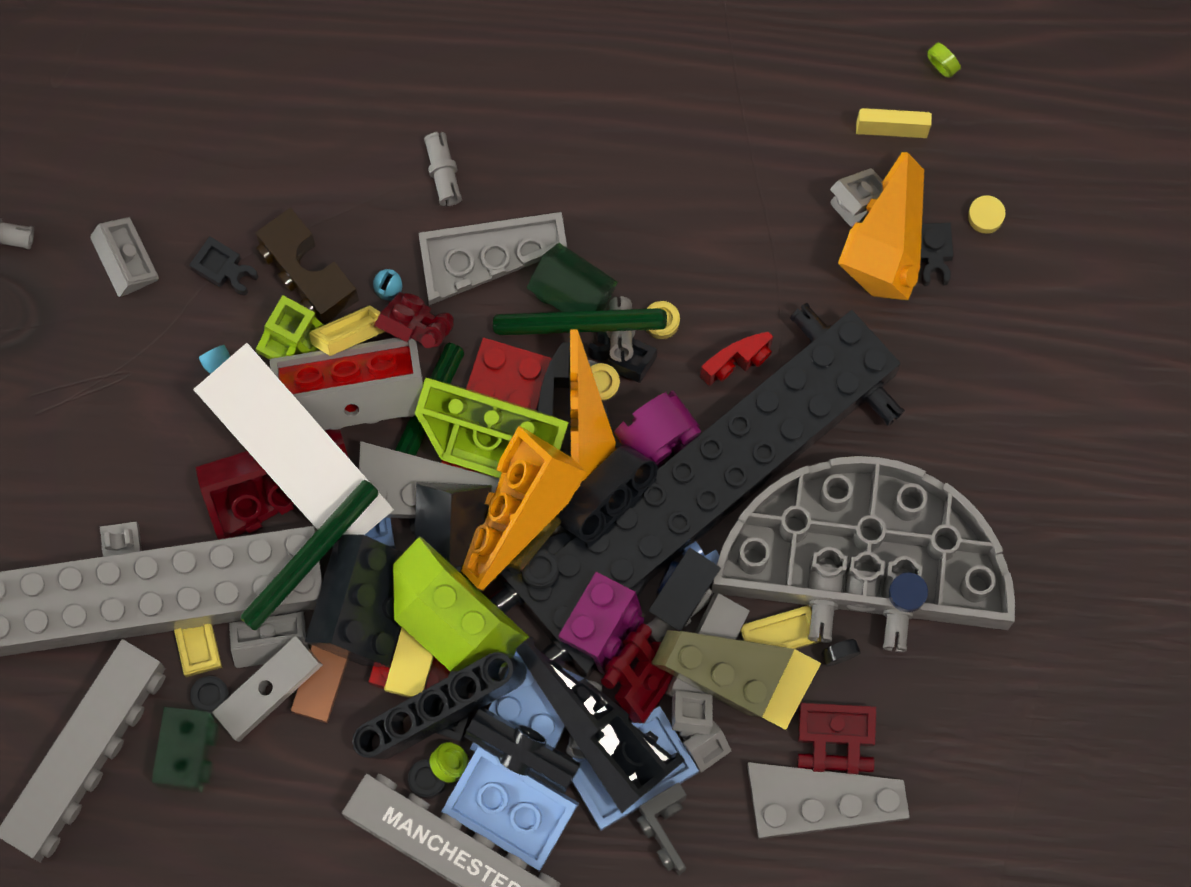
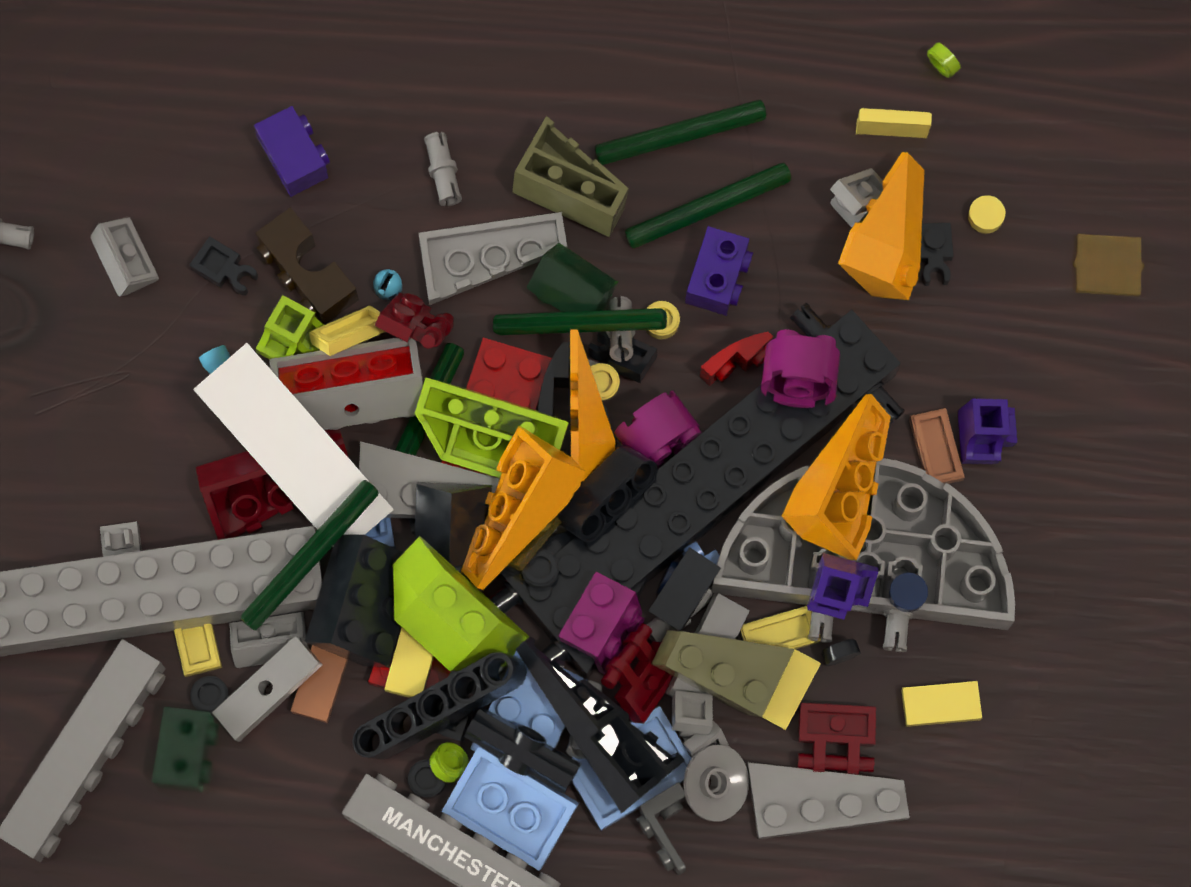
(291, 150): none -> dark purple brick
(569, 182): none -> olive wedge
(680, 132): none -> dark green axle
(708, 205): none -> dark green axle
(718, 270): none -> dark purple brick
(727, 787): none -> light grey dish
(801, 369): none -> magenta brick
(835, 491): none -> light orange wedge
(841, 585): none -> dark purple brick
(937, 446): none -> nougat tile
(941, 703): none -> light yellow tile
(985, 429): none -> dark purple brick
(1108, 265): none -> clear yellow piece

